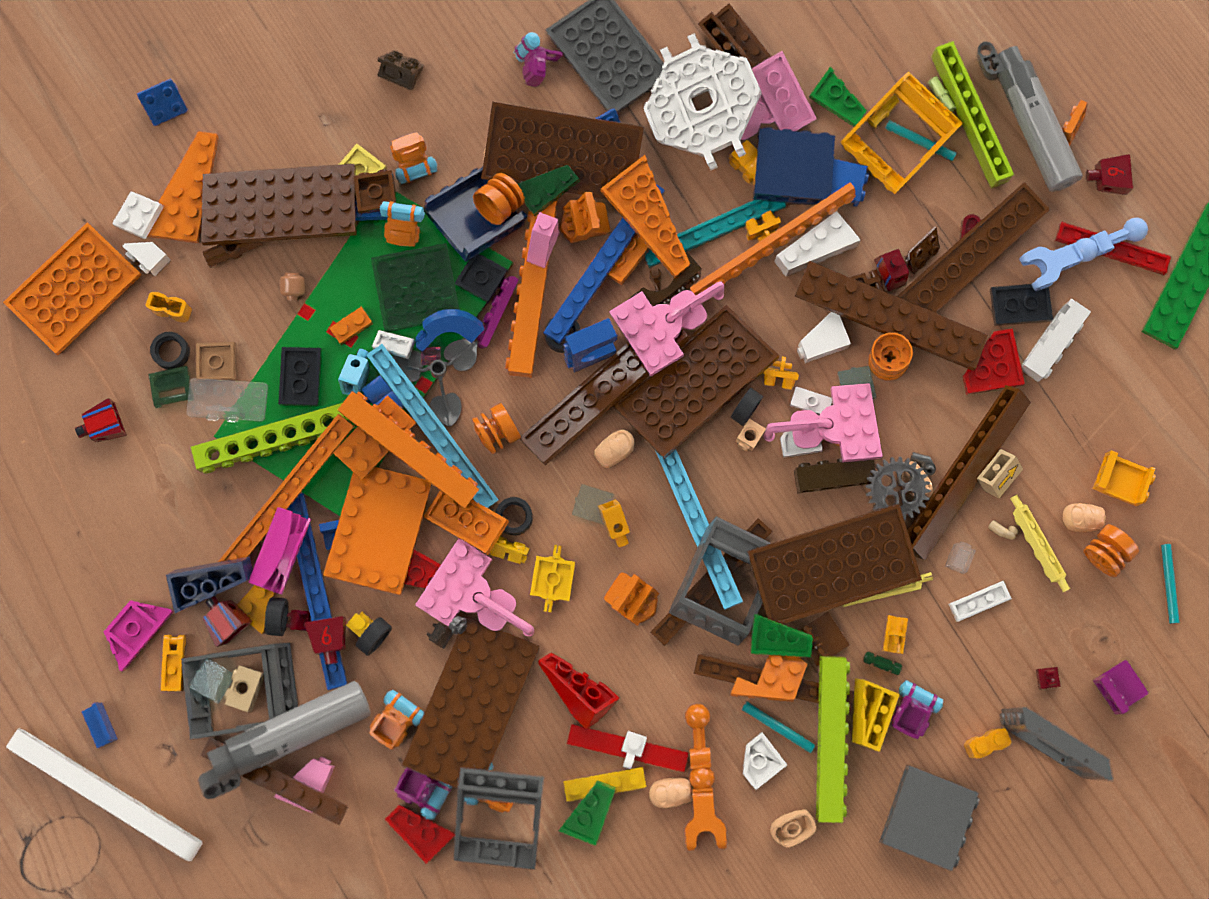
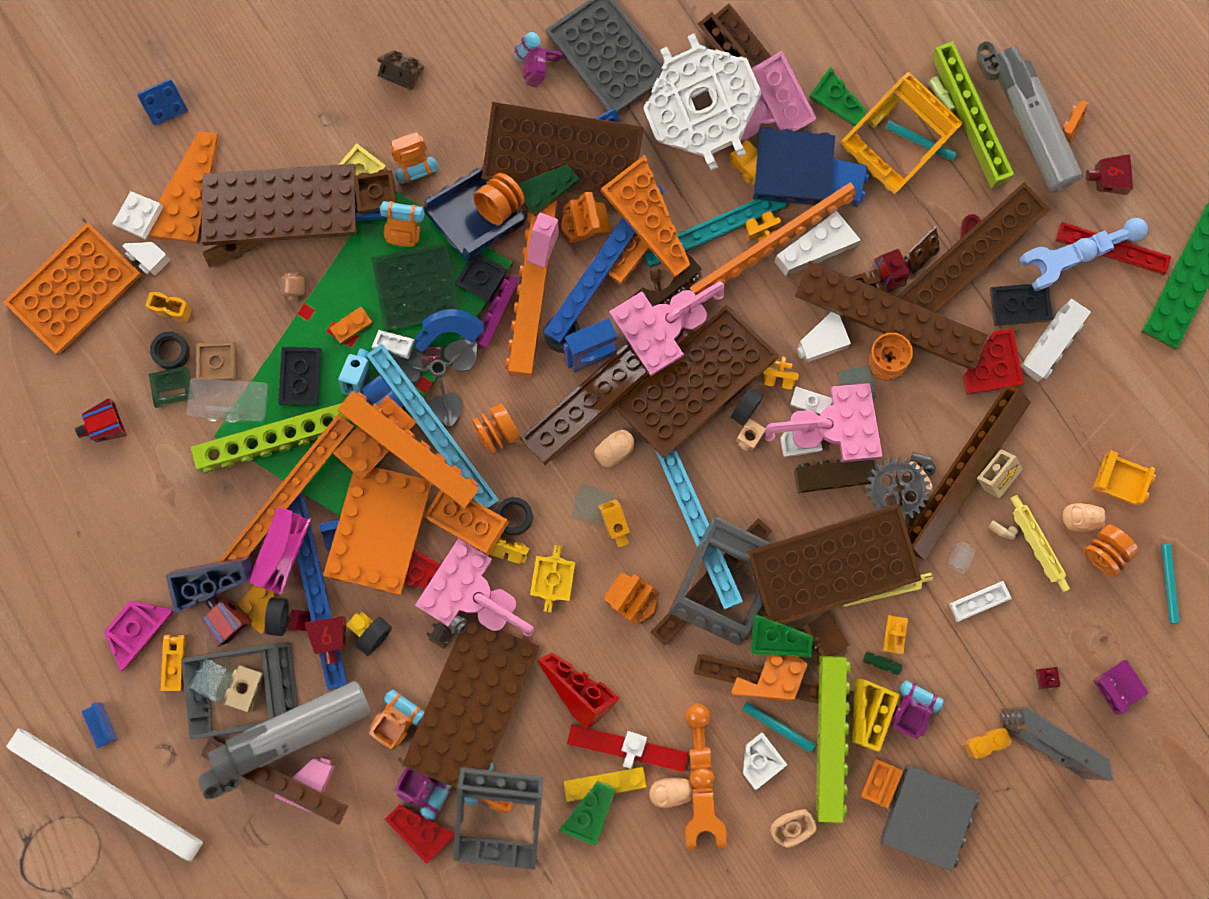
(881, 783): none -> orange plate

